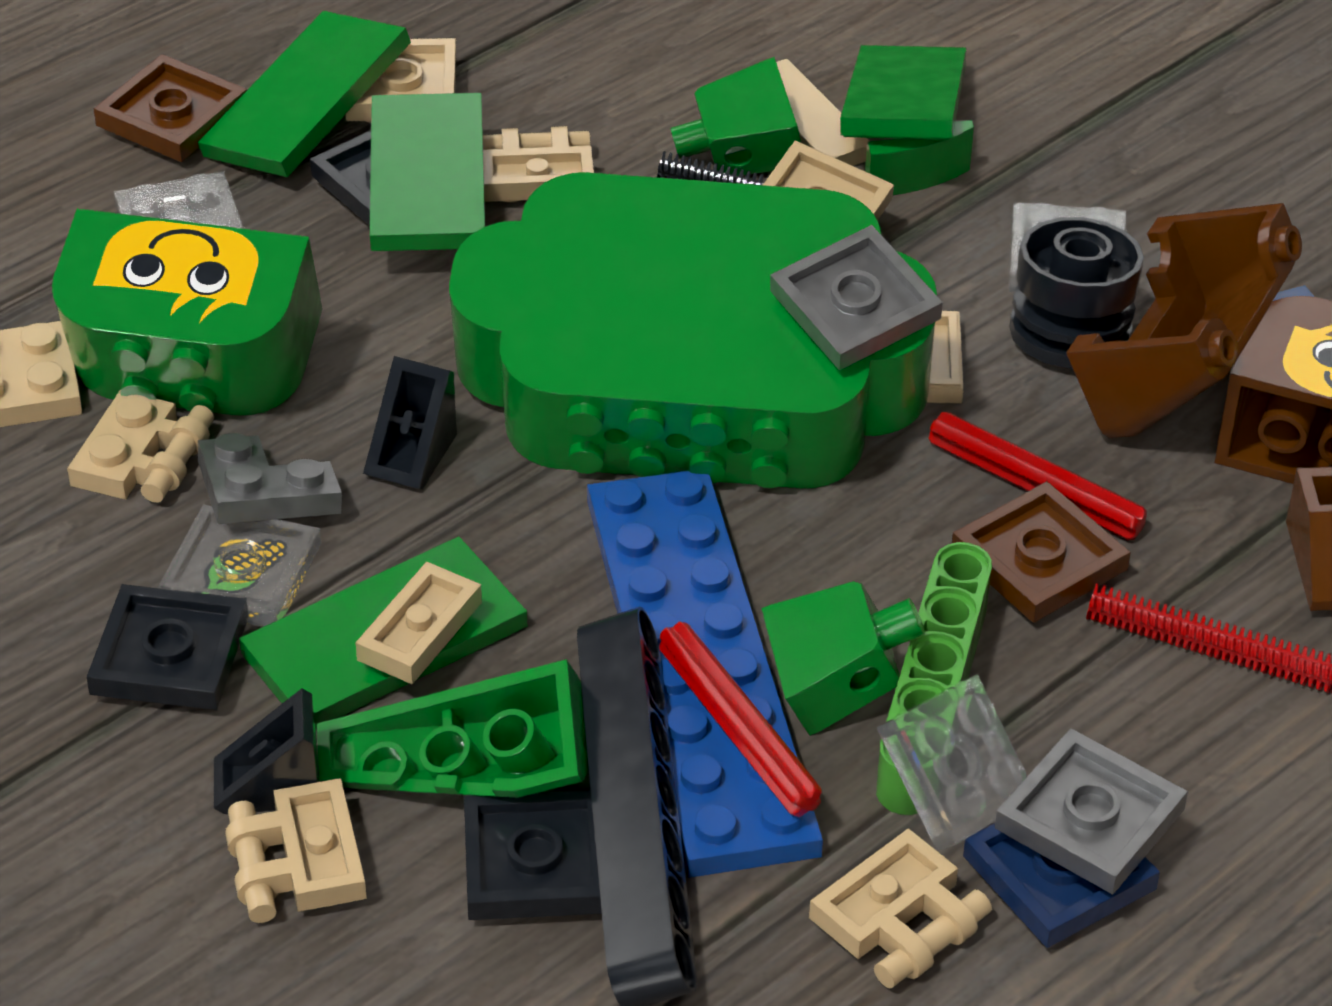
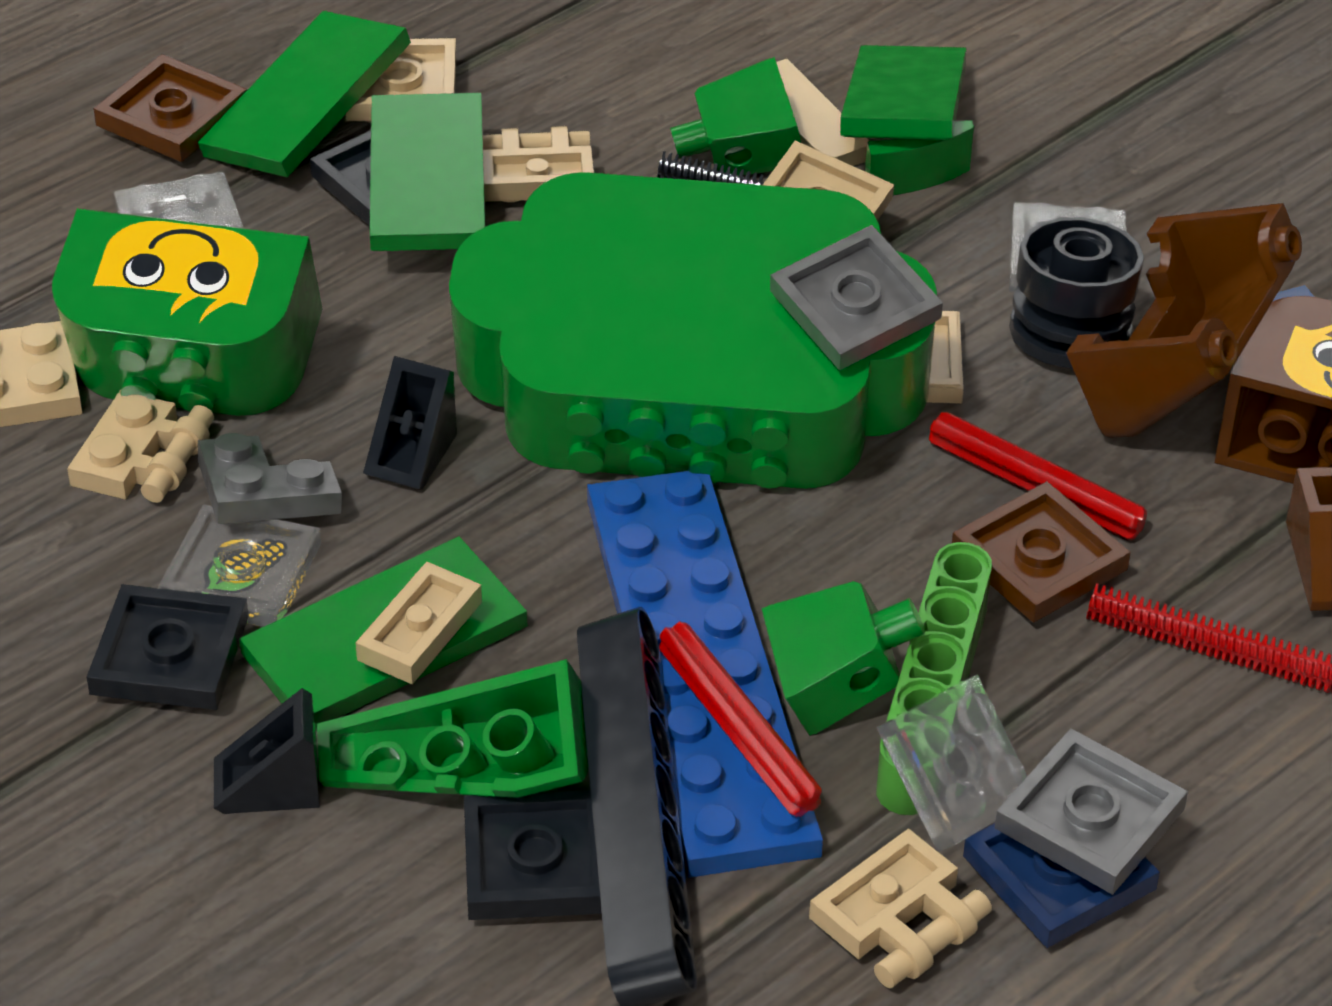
(318, 845): tan plate -> none

